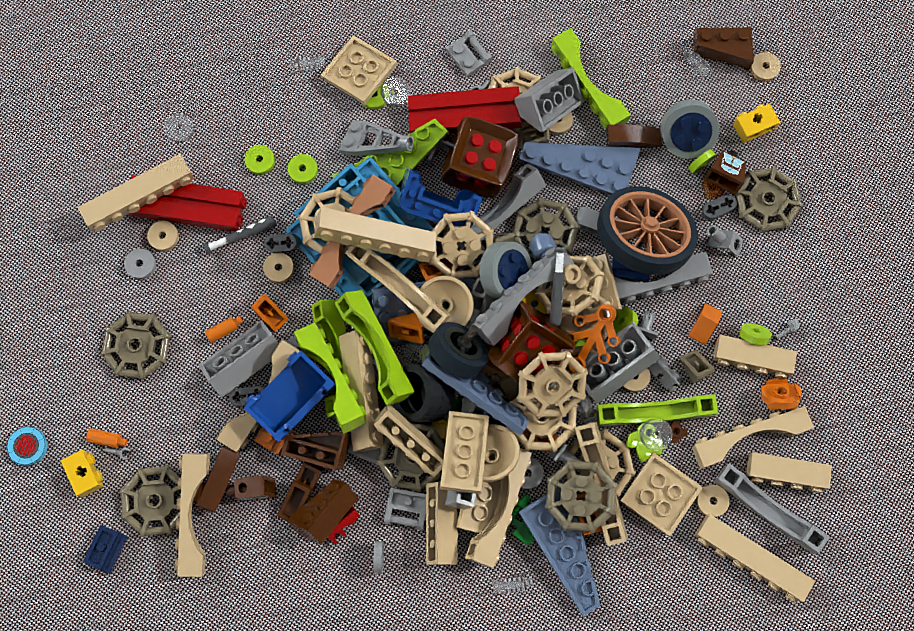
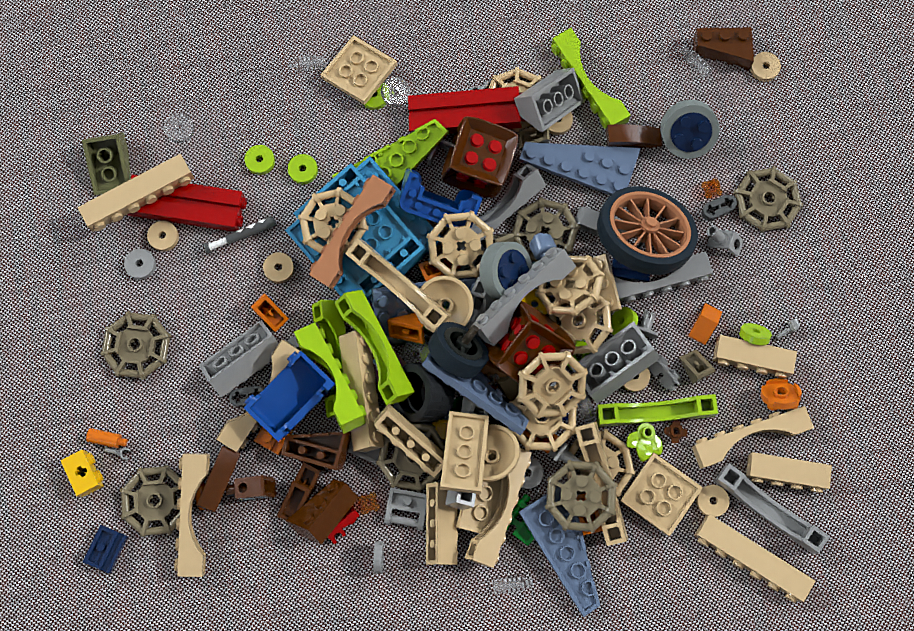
(27, 446): tile -> none
(107, 161): none -> olive slope
(223, 328): orange cylinder -> none
(282, 246): dark grey beam -> none
(356, 135): light grey plate -> none
(368, 508): none -> clear orange plate
(375, 234): tan brick -> none
(464, 57): light grey plate -> none
(557, 289): dark grey piece -> none
(571, 273): tan tile -> none
(594, 334): orange plant -> none
(664, 434): clear piece -> none
(702, 161): lime piece -> none
(727, 172): reddish brown torso -> none
(749, 130): yellow brick -> none

